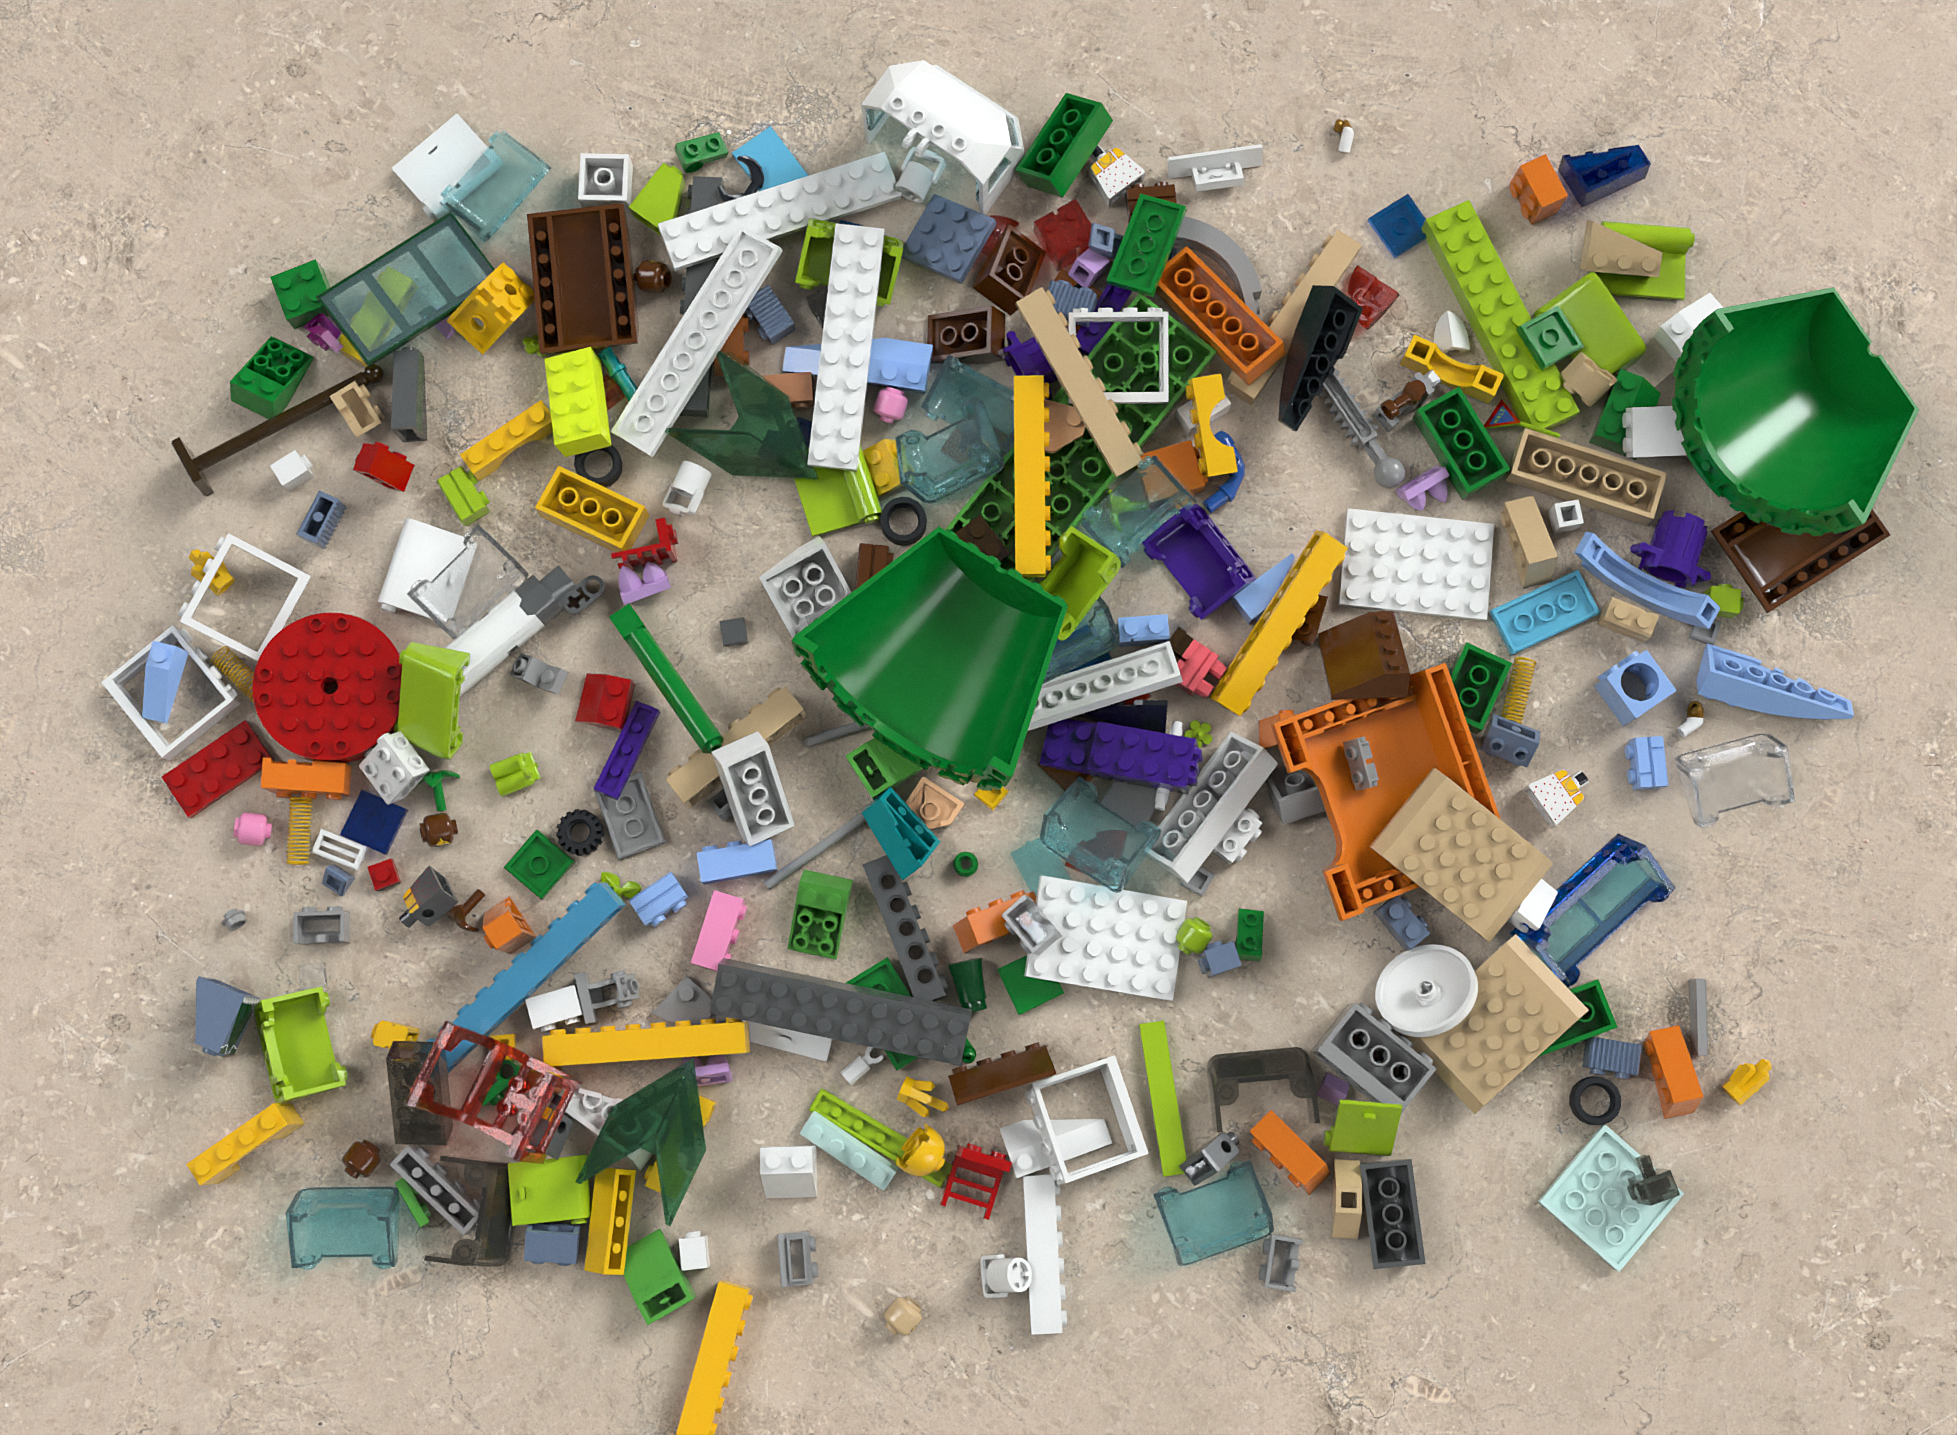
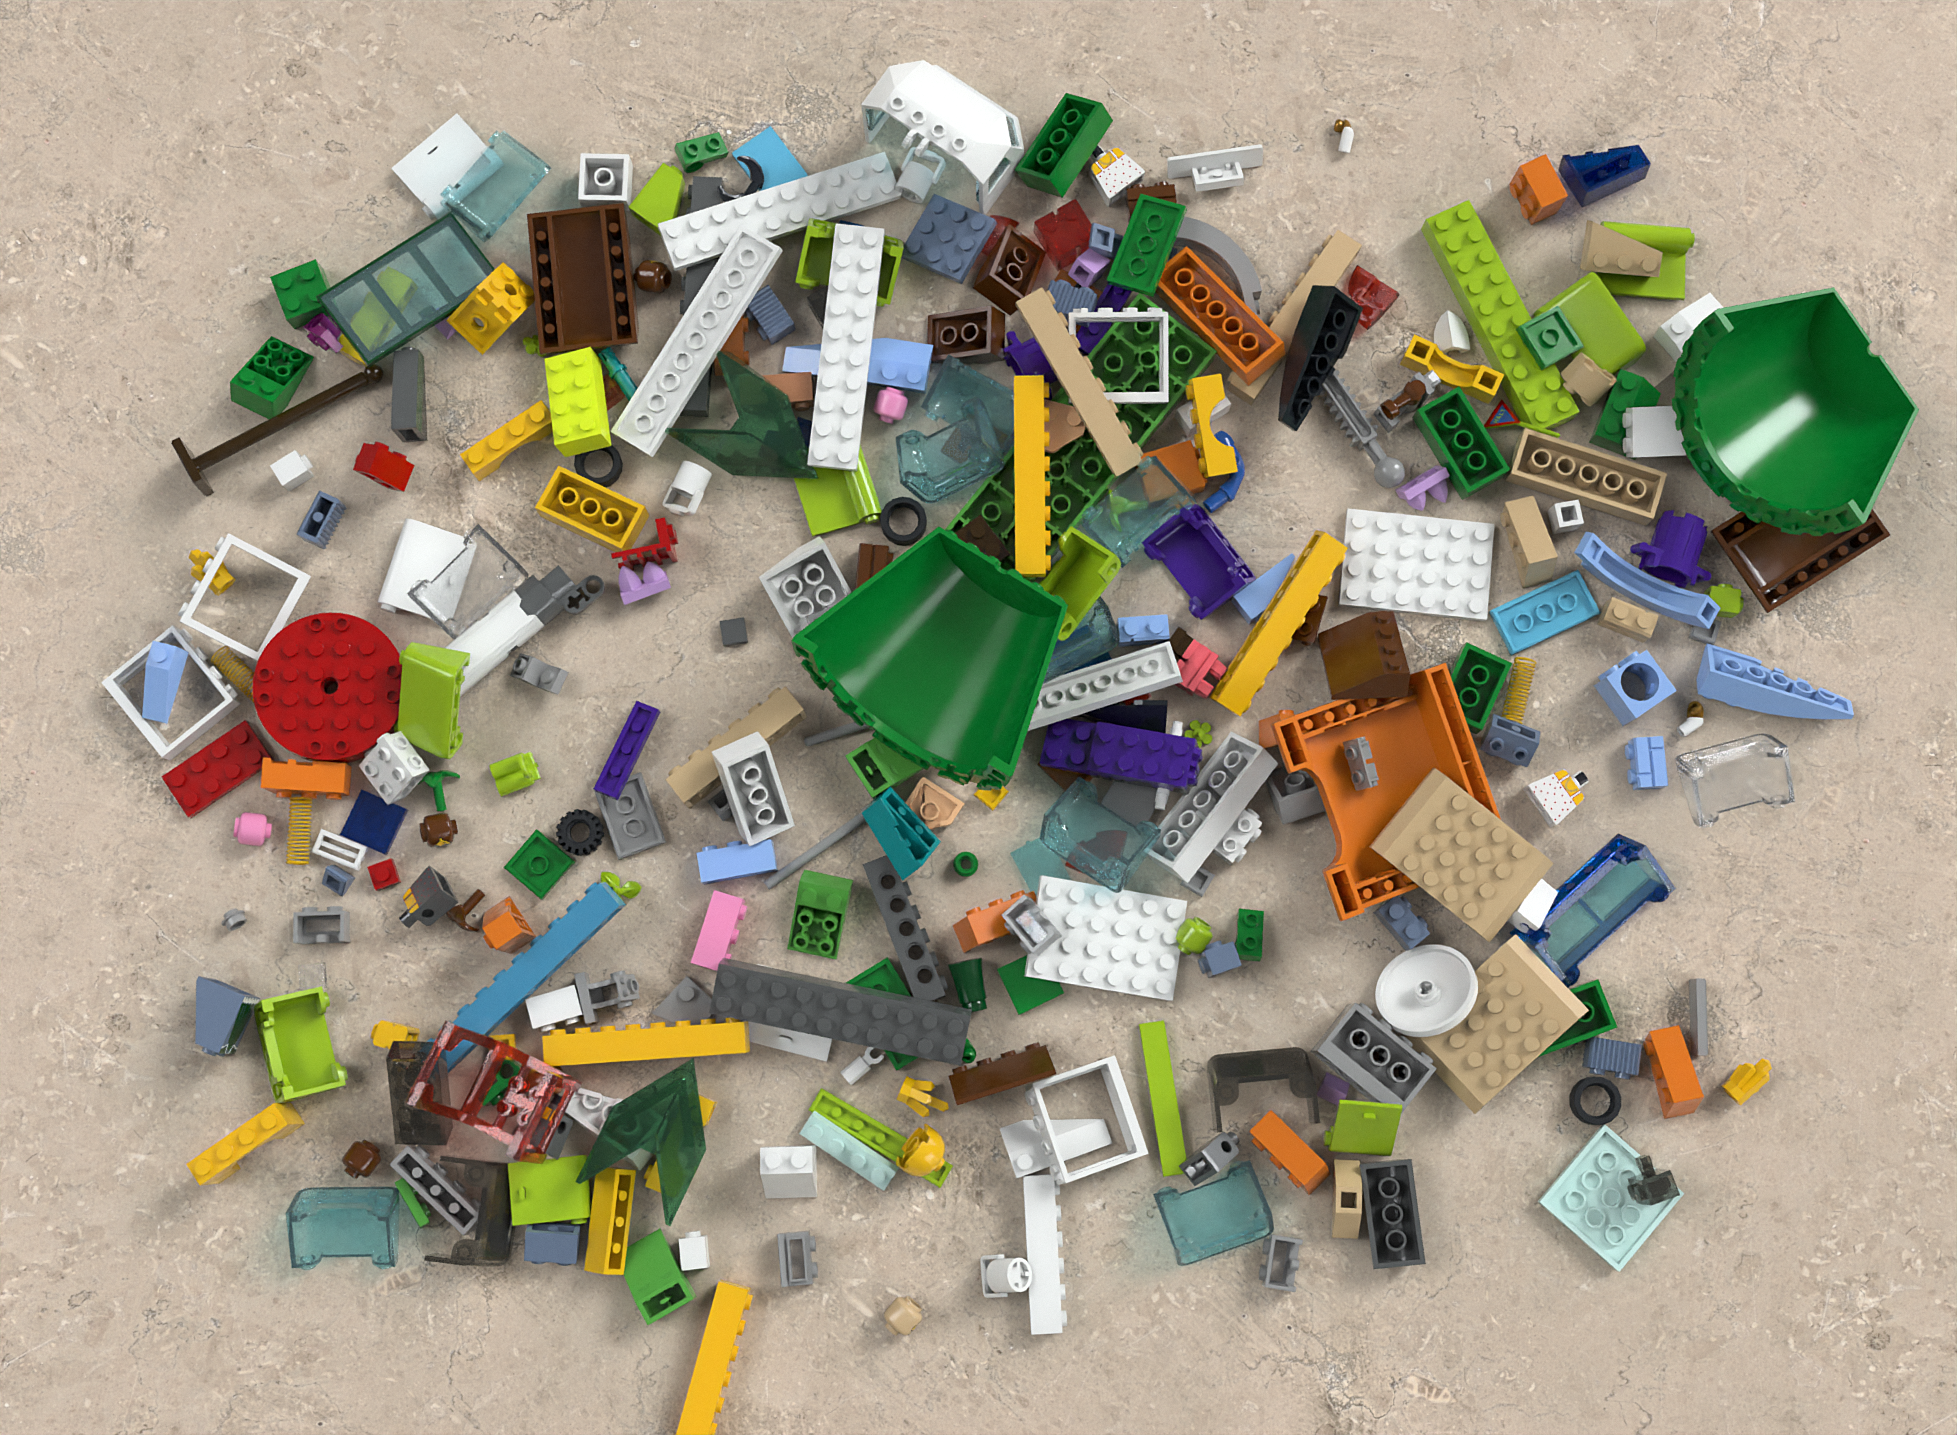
(356, 408): tan cylinder -> none
(463, 495): lime brick -> none
(605, 701): red slope -> none
(659, 900): light blue brick -> none
(667, 679): green brick -> none
(714, 1072): lavender tile -> none
(883, 466): yellow bracket -> none
(979, 1162): red plate -> none
(1399, 225): clear blue tile -> none

